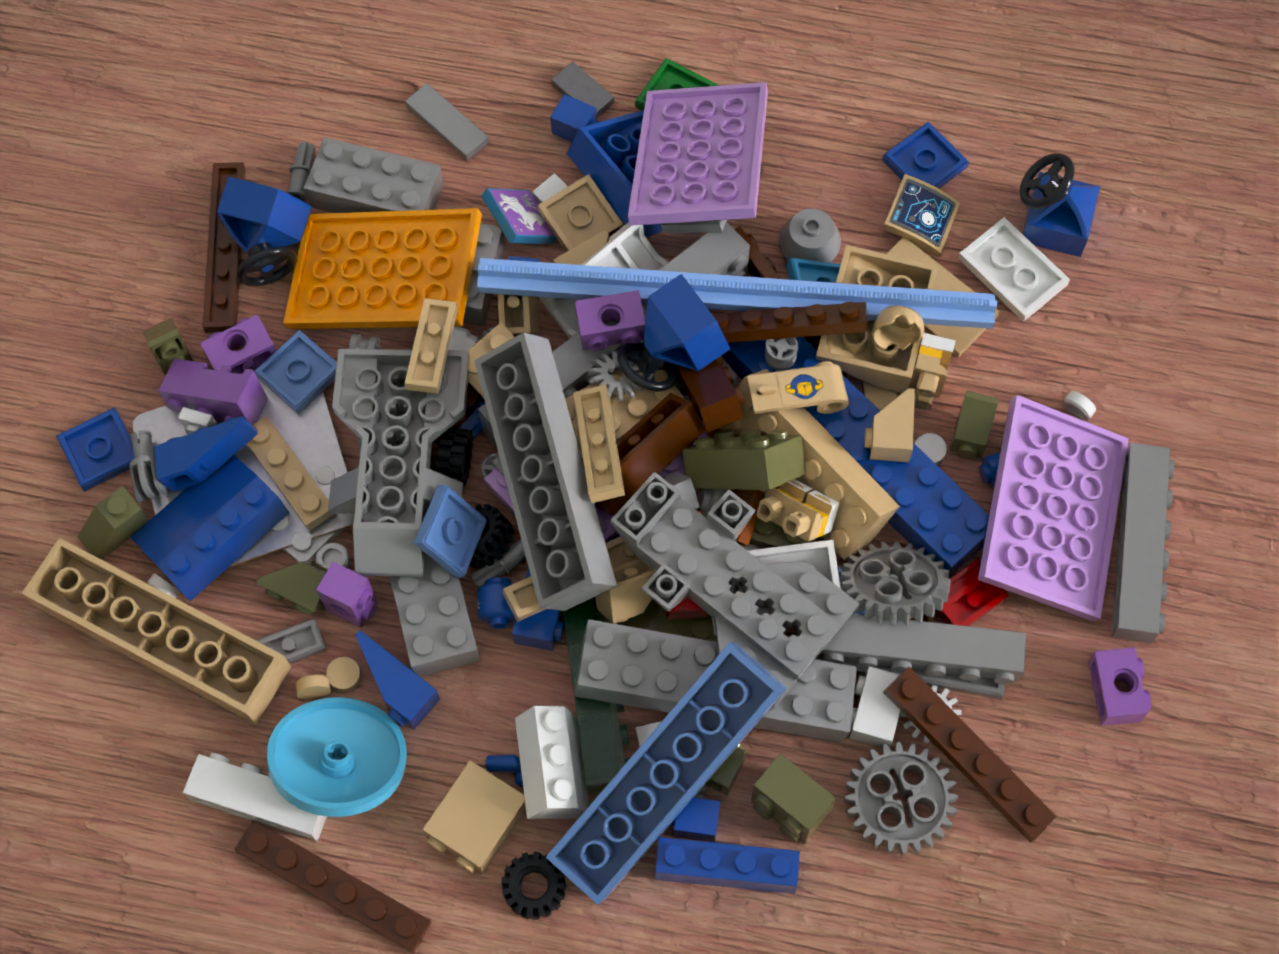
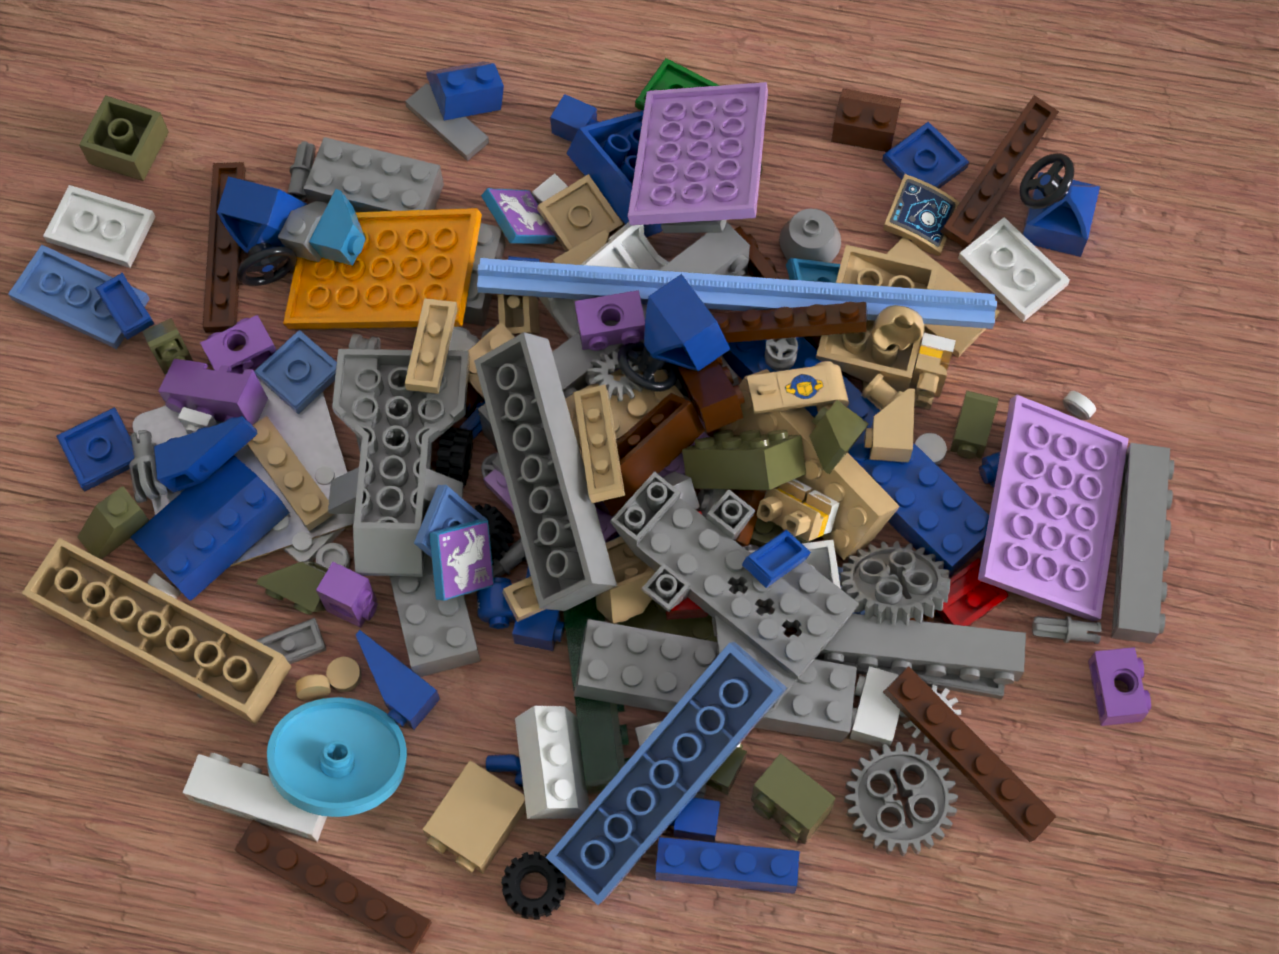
(67, 294): none -> medium blue plate
(99, 226): none -> white plate
(124, 138): none -> olive brick
(124, 306): none -> blue tile
(300, 228): none -> light grey slope
(338, 231): none -> dark azure slope
(461, 559): none -> tile
(467, 89): none -> blue slope
(581, 86): flat silver tile -> none
(776, 558): none -> blue tile
(835, 434): none -> olive slope
(865, 120): none -> reddish brown slope
(880, 392): none -> tan bush
(999, 172): none -> reddish brown plate
(1066, 629): none -> light grey axle

